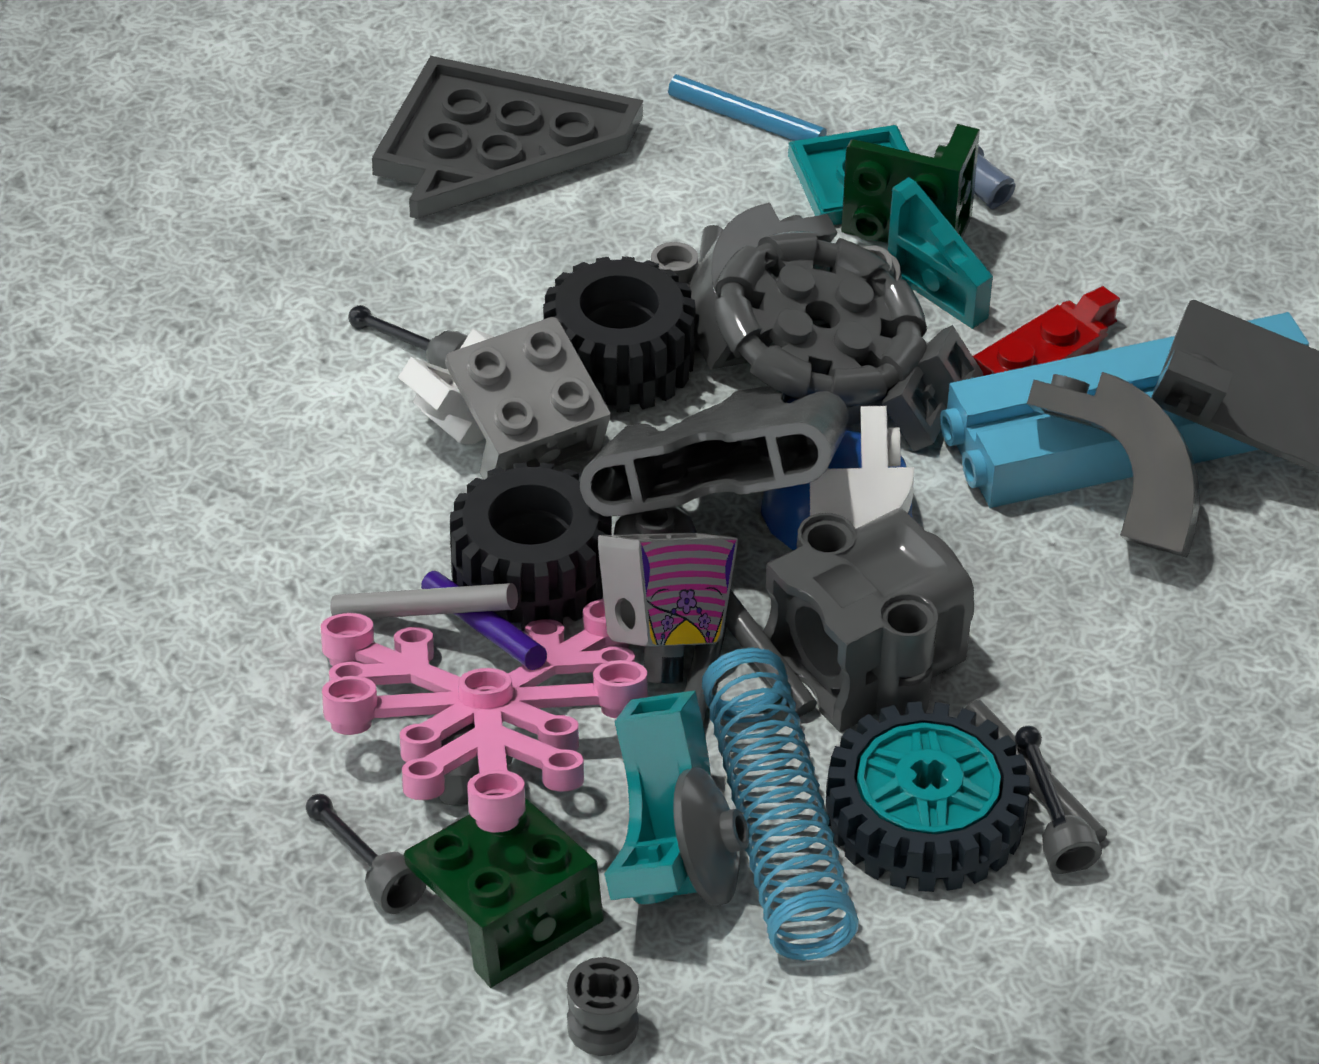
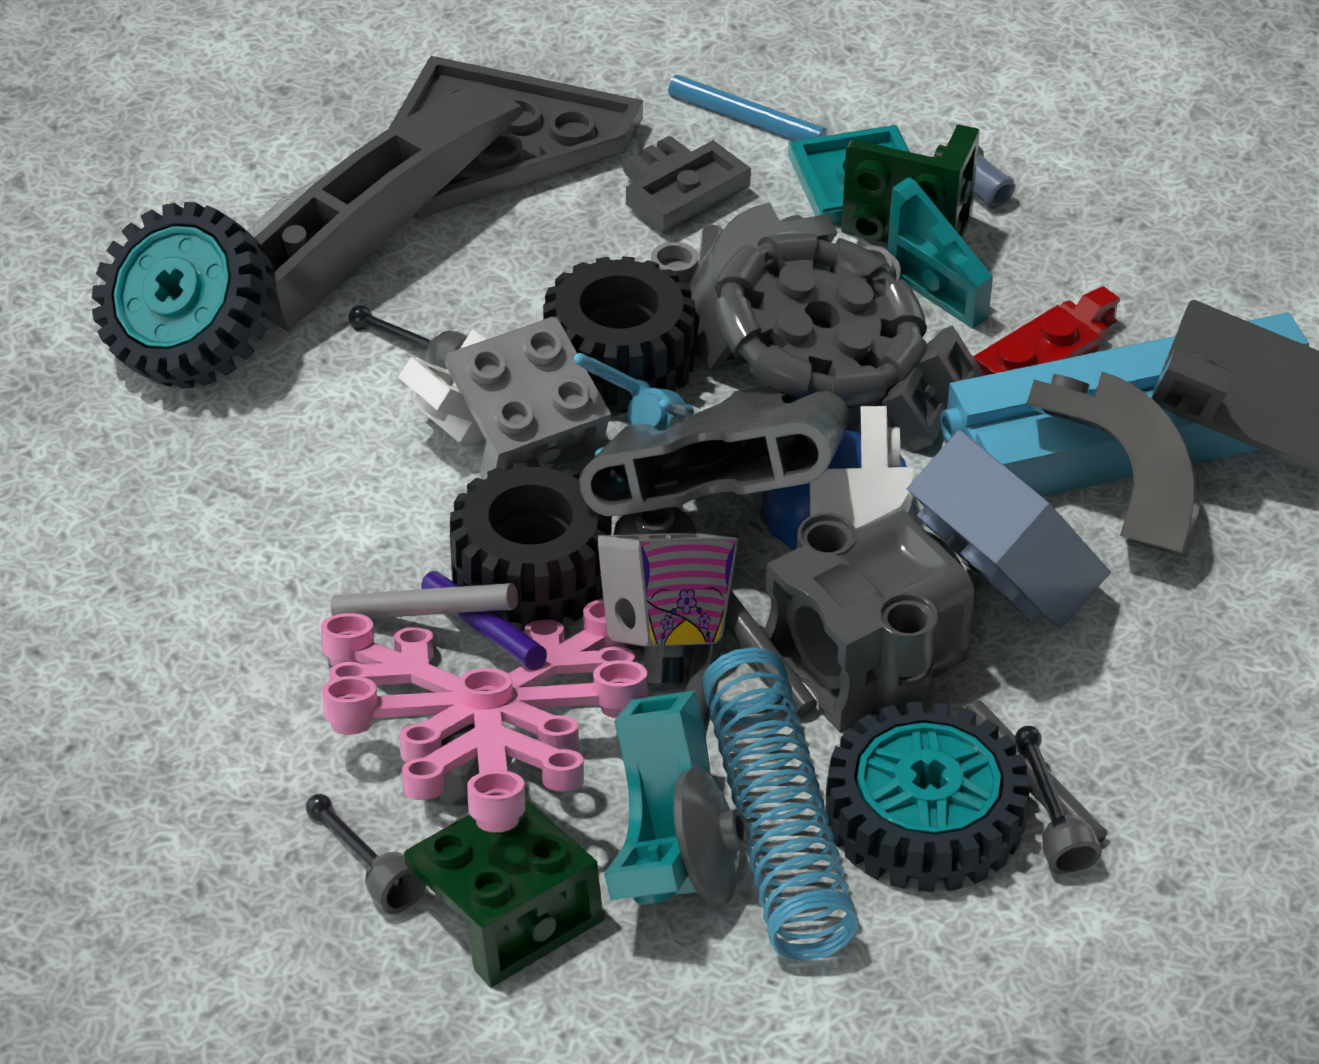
(183, 295): none -> wheel
(351, 210): none -> dark grey wedge
(602, 1006): dark grey wheel -> none
(648, 405): none -> medium azure plant
(681, 183): none -> dark grey hinge
(1006, 532): none -> sand blue brick

